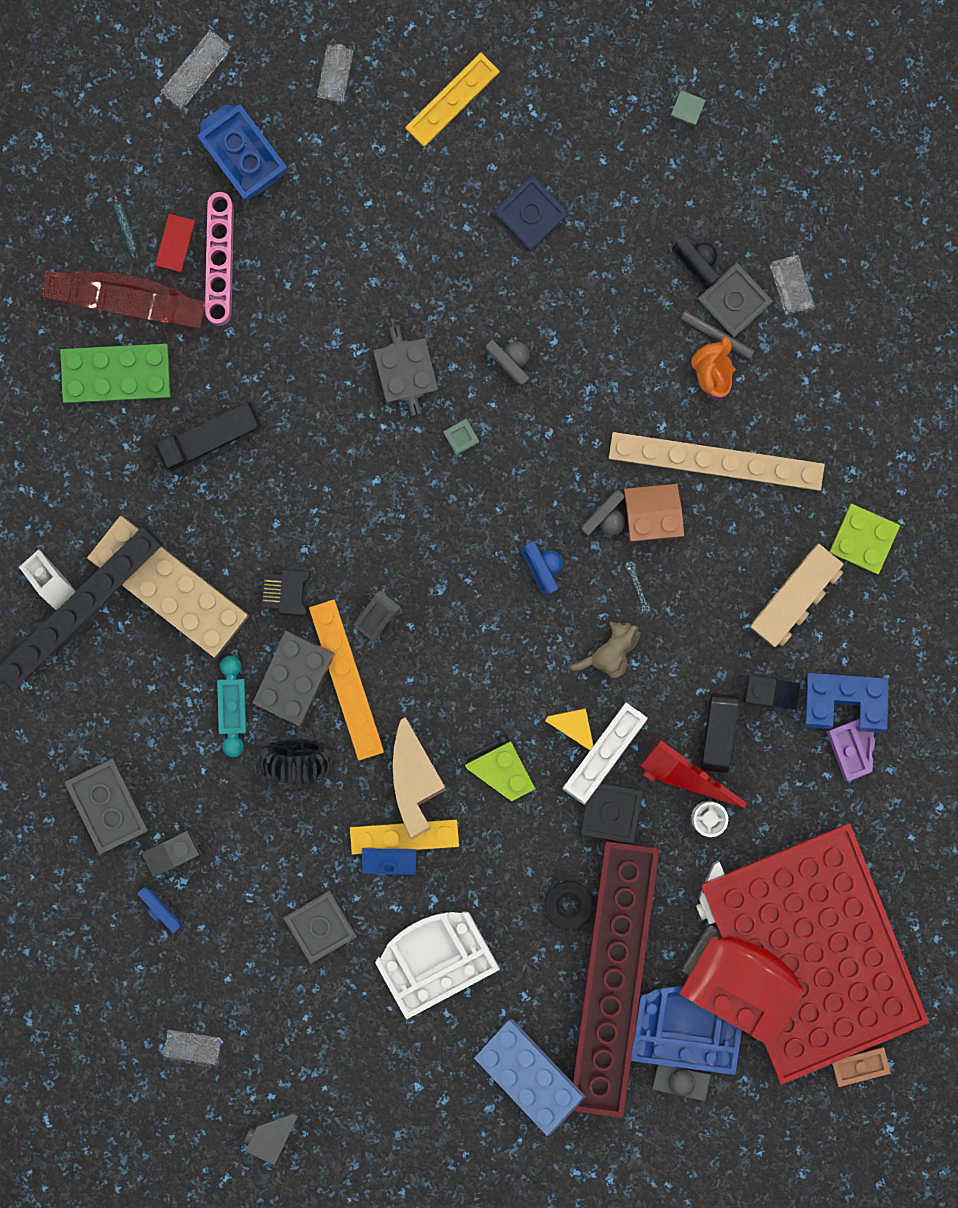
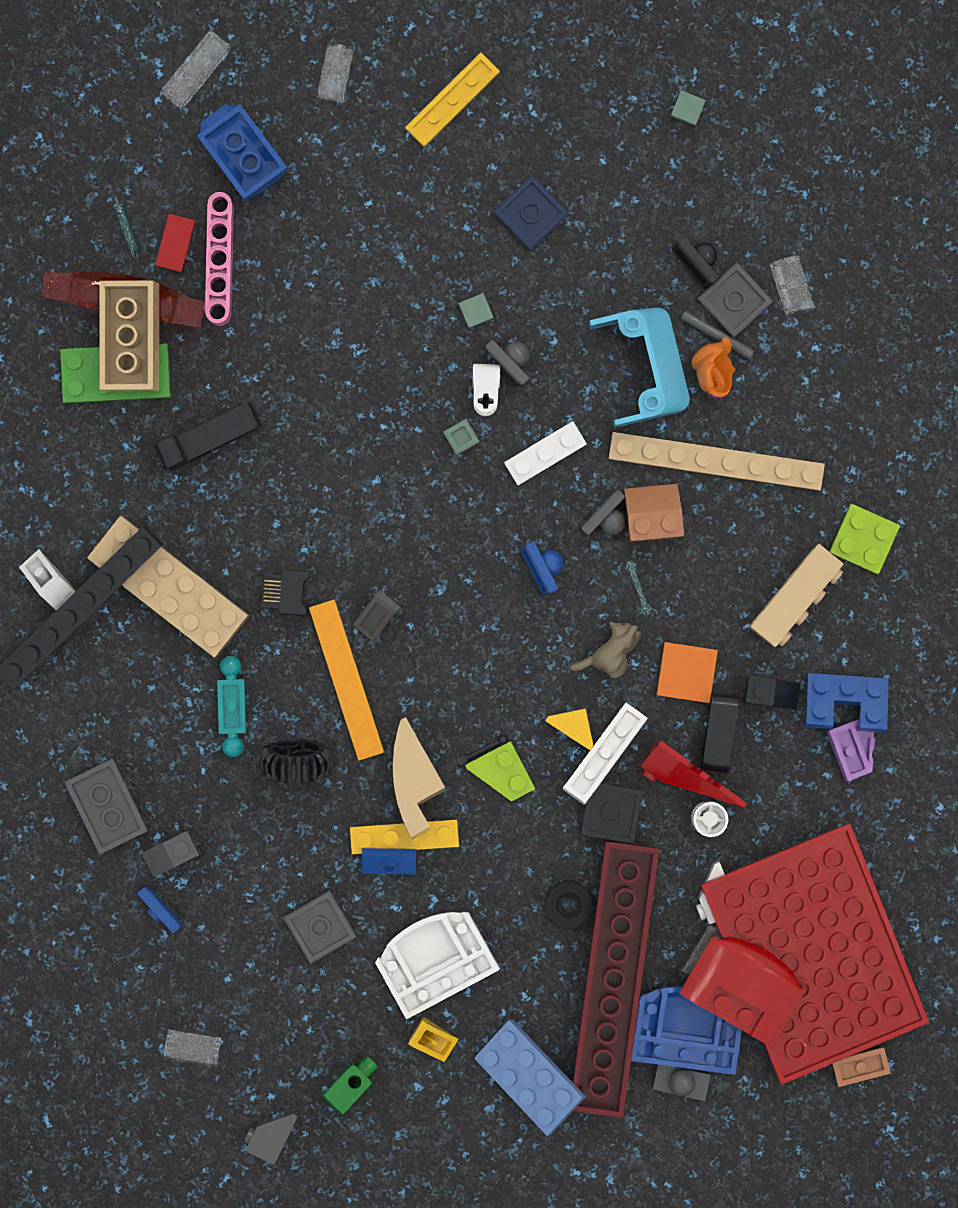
(129, 336): none -> tan brick
(293, 678): dark grey plate -> none
(339, 1092): none -> green torso
(405, 370): dark grey plate -> none
(432, 1040): none -> yellow slope
(476, 310): none -> sand green tile
(486, 384): none -> white piece
(545, 453): none -> white plate
(671, 389): none -> medium azure windscreen
(687, 672): none -> orange tile

